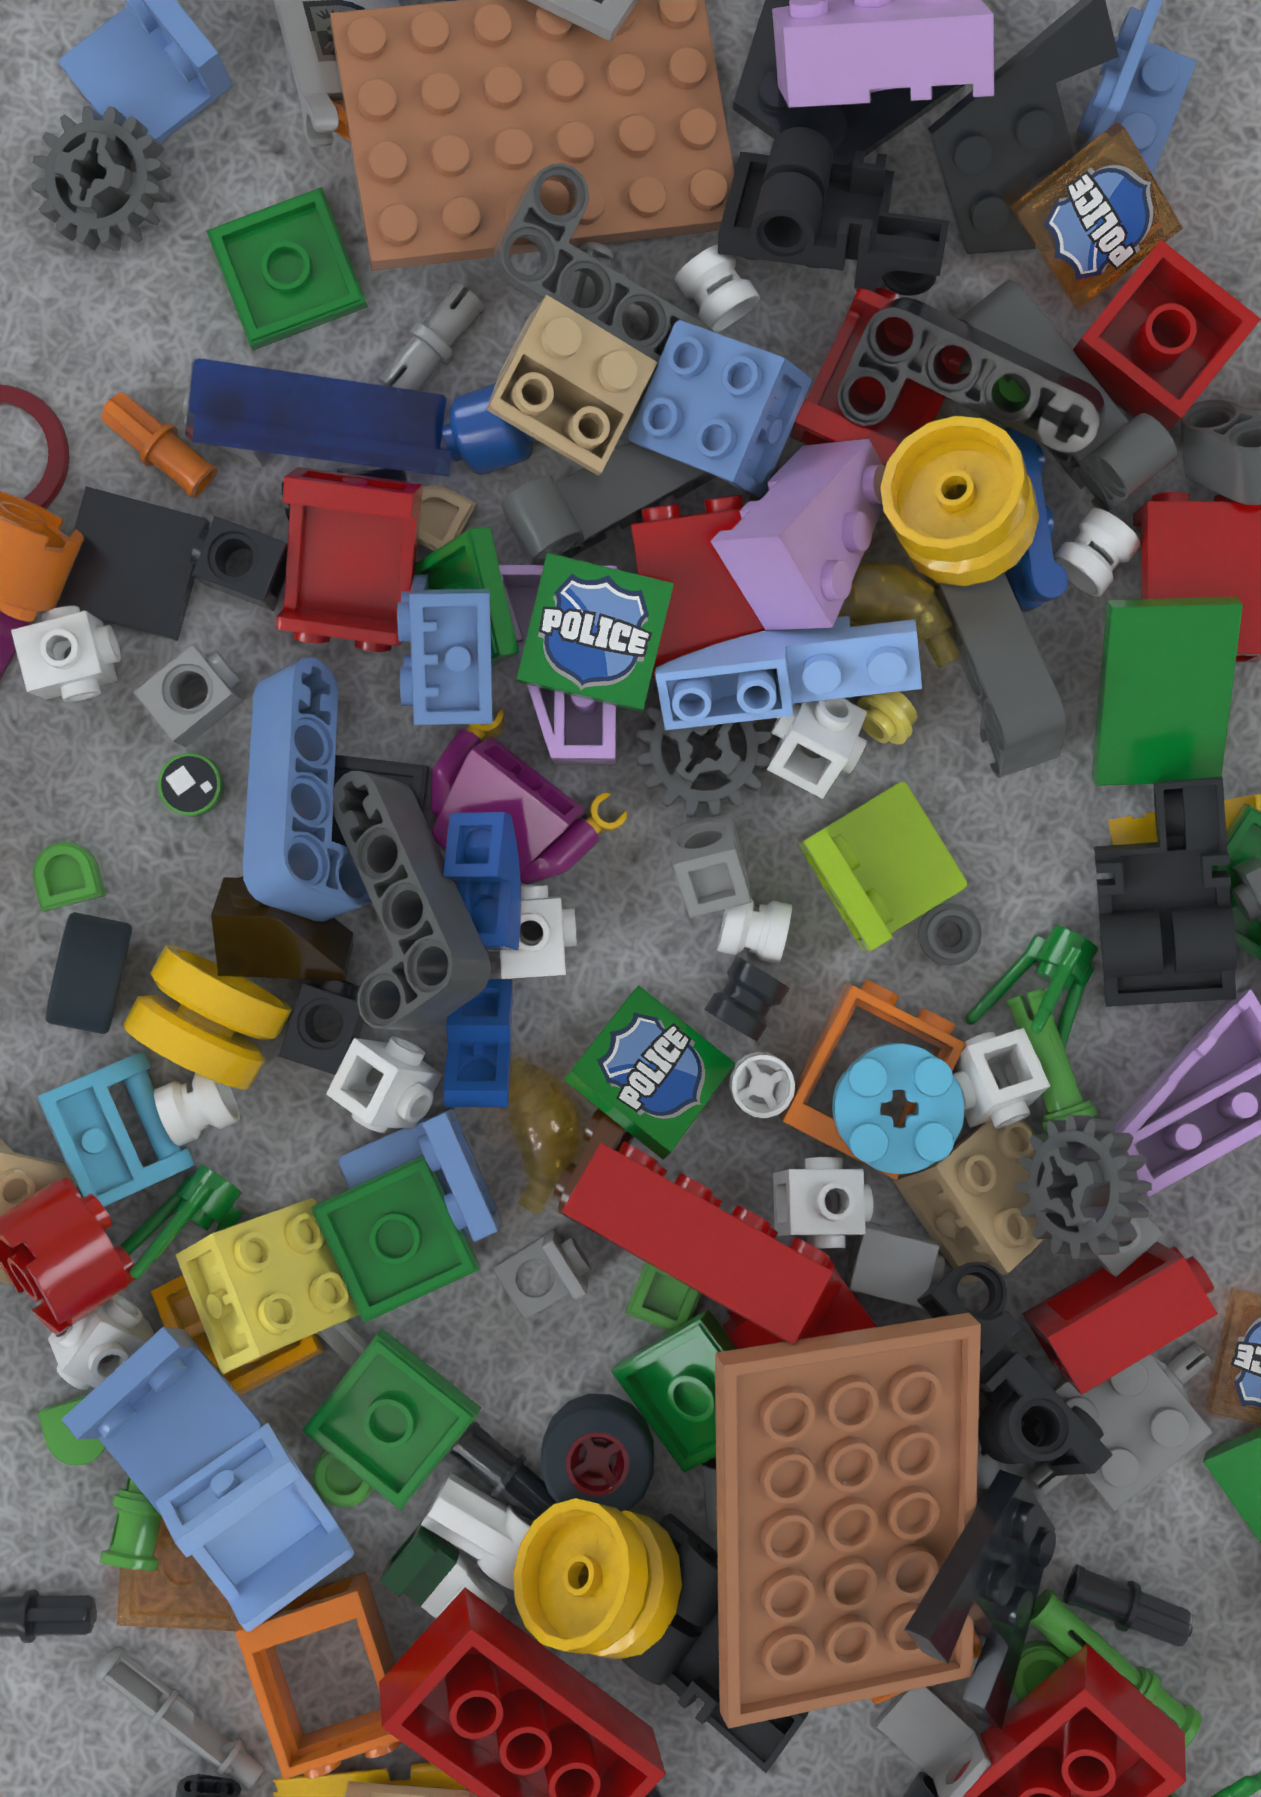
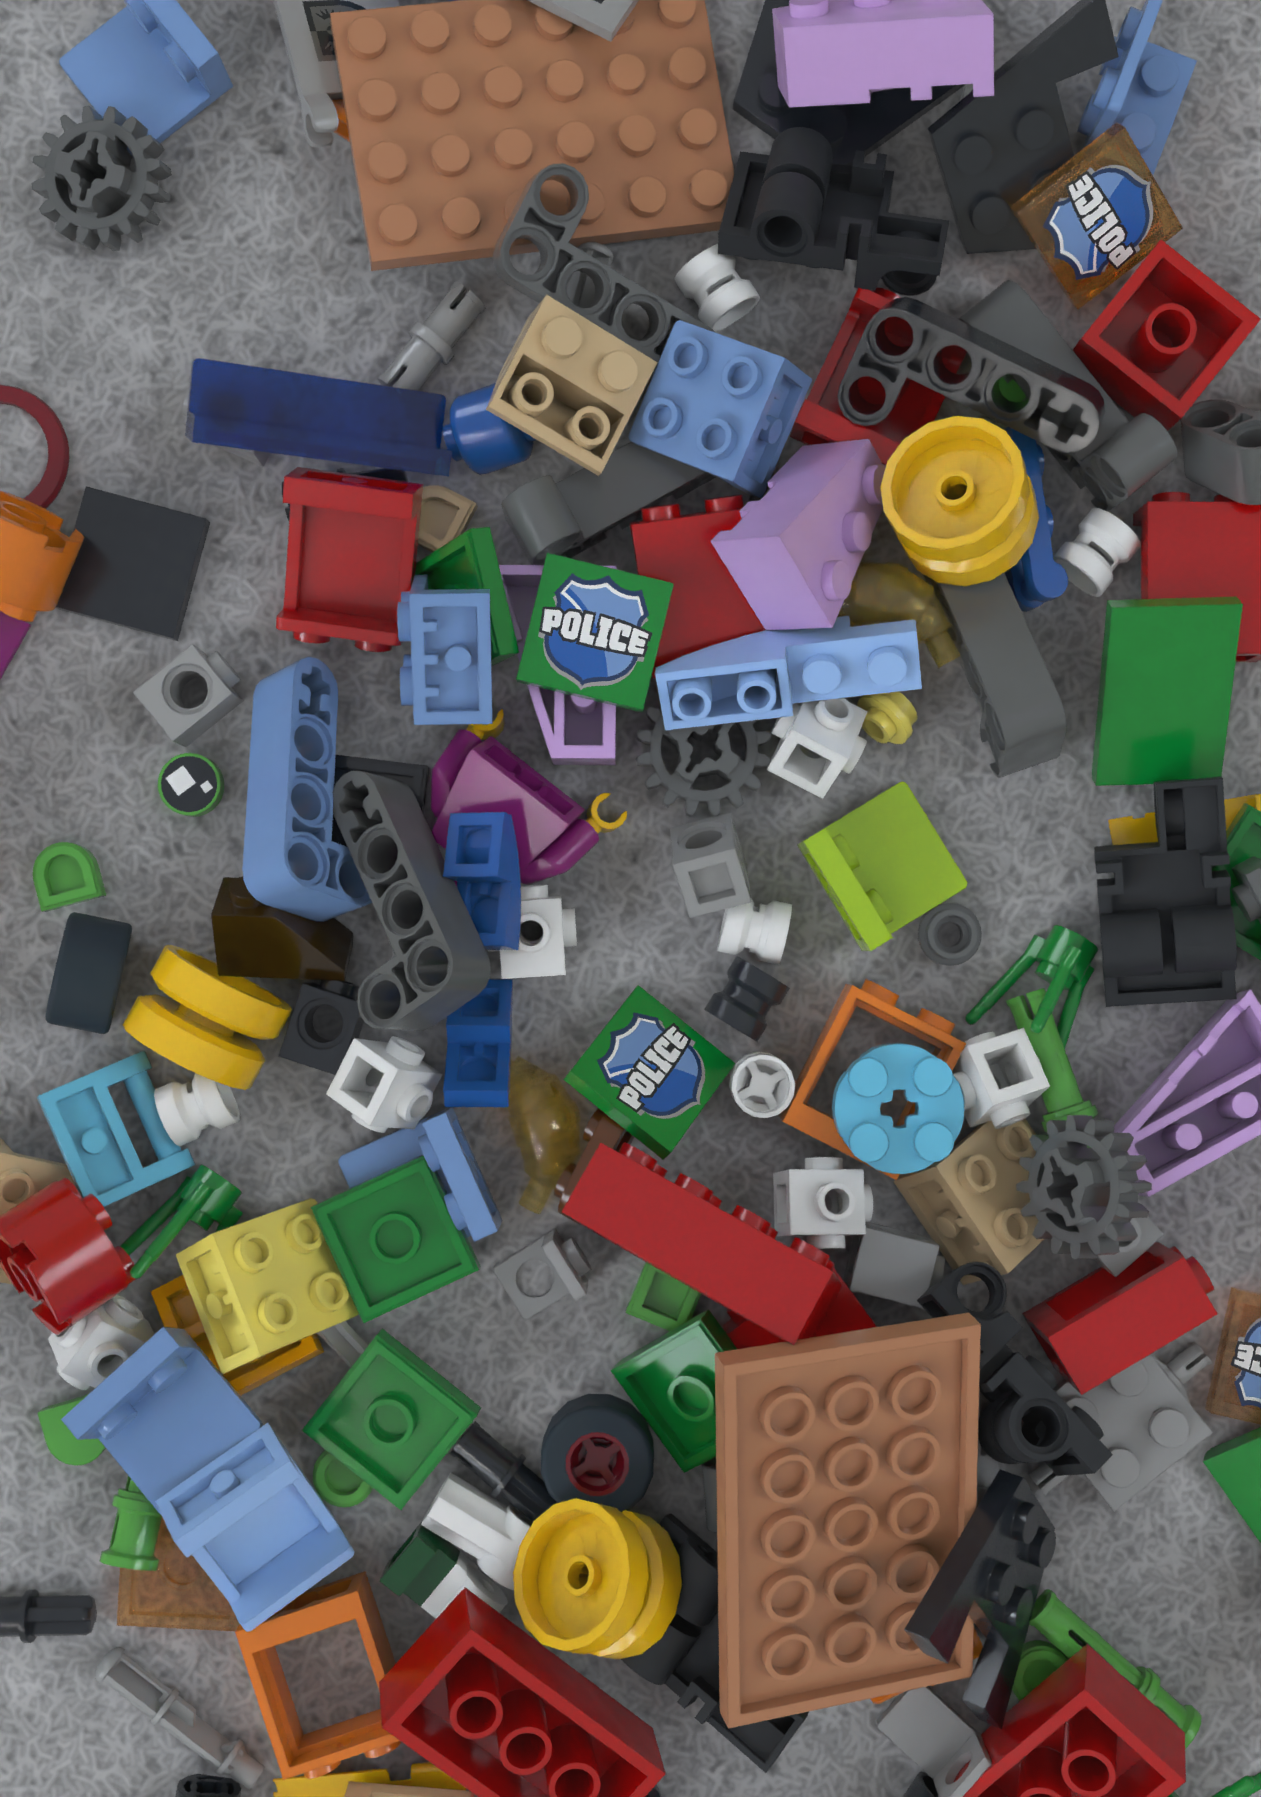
(67, 654): white brick -> none
(158, 444): orange axle -> none
(263, 580): black brick -> none
(287, 268): green tile -> none
(1128, 1606): black axle -> none

